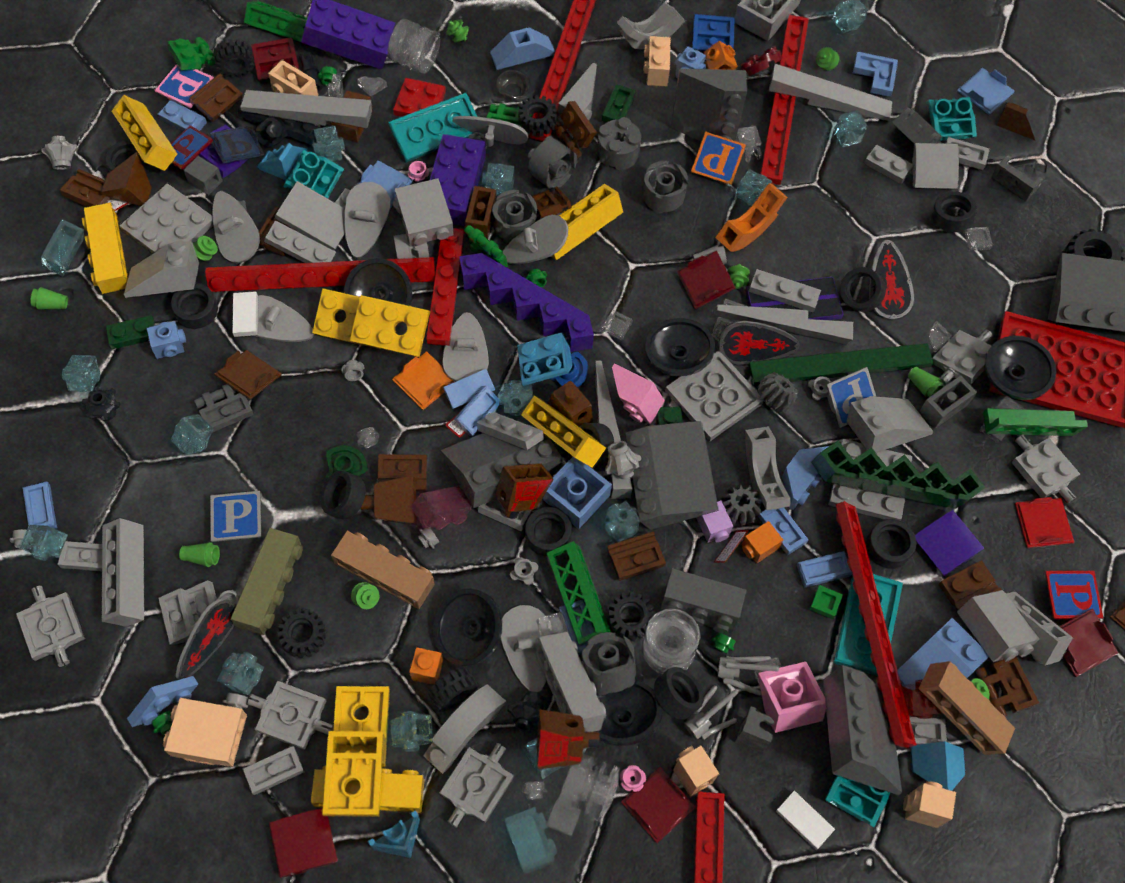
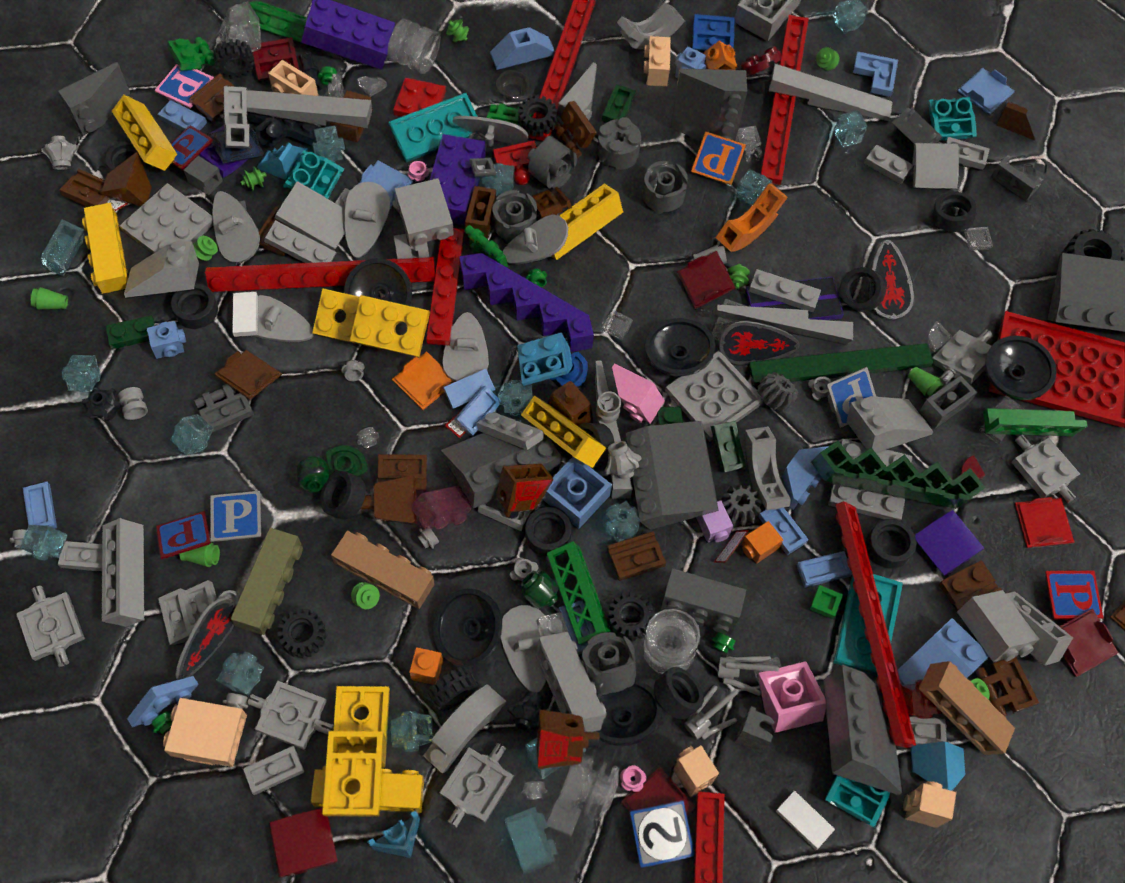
(94, 97): none -> dark grey slope
(132, 403): none -> light grey wheel
(183, 535): none -> piece
(235, 118): none -> light grey arch
(241, 24): none -> clear slope
(253, 178): none -> bright green wheel
(312, 474): none -> dark green head
(482, 167): none -> dark grey slope
(516, 156): none -> red plate
(539, 589): none -> dark green head
(606, 402): none -> light grey wheel
(662, 833): none -> slope
(728, 446): none -> dark green plate
(972, 463): none -> dark red tile

